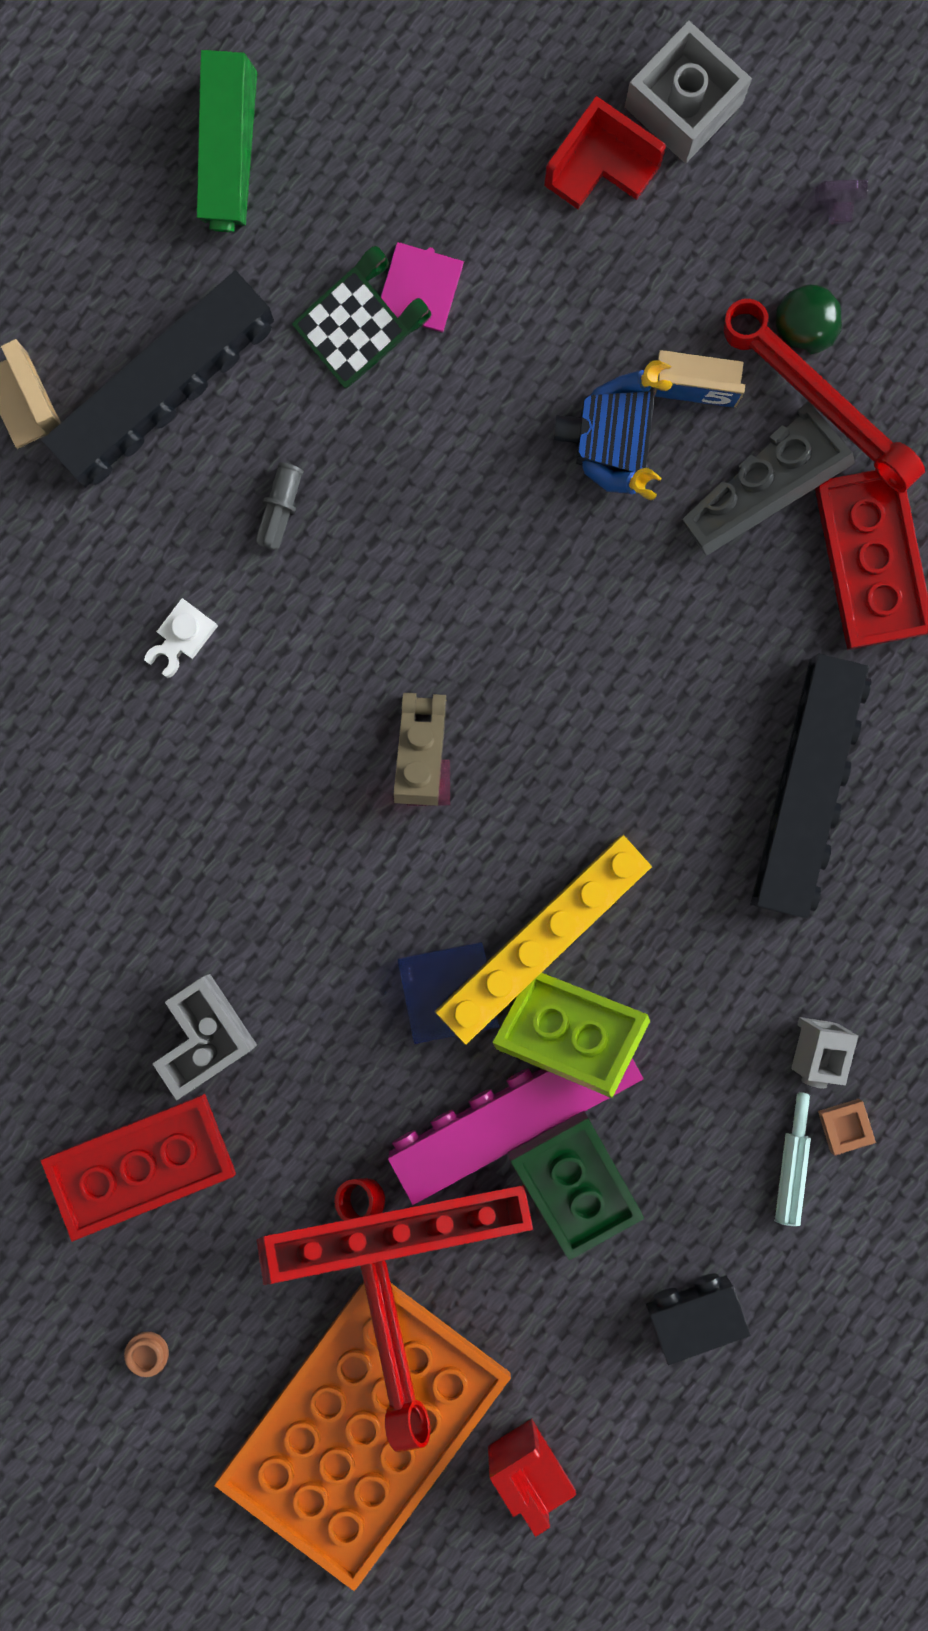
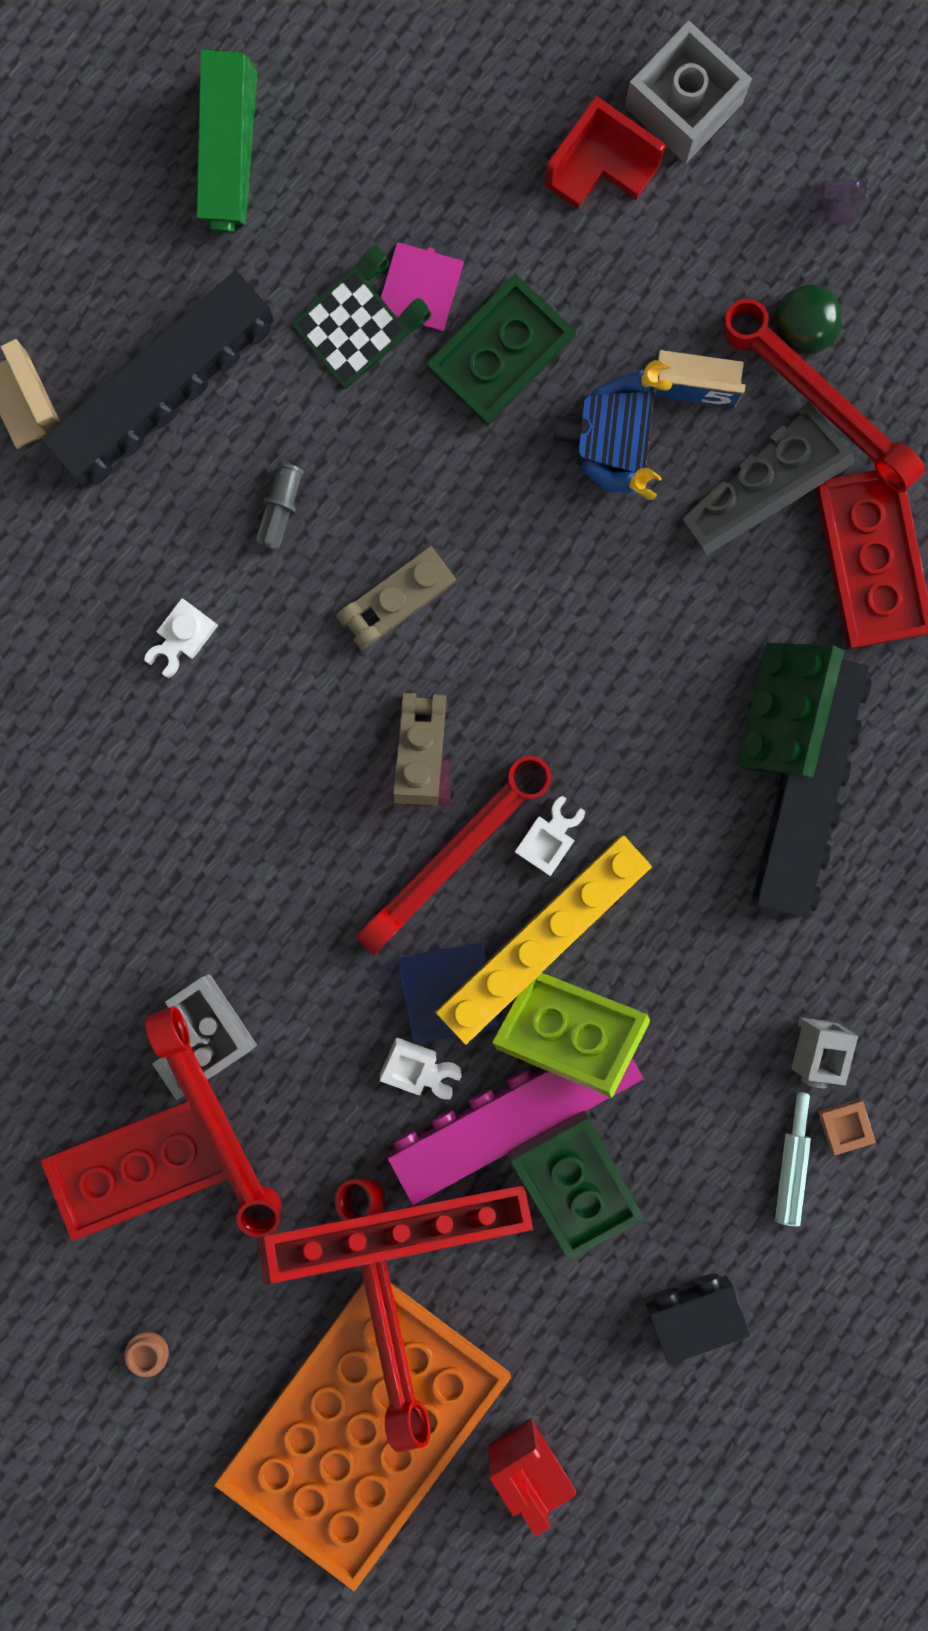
(171, 1040): none -> red piece
(397, 597): none -> dark tan plate
(414, 1066): none -> white plate
(450, 858): none -> red piece
(501, 350): none -> dark green plate
(546, 842): none -> white plate
(790, 708): none -> dark green plate

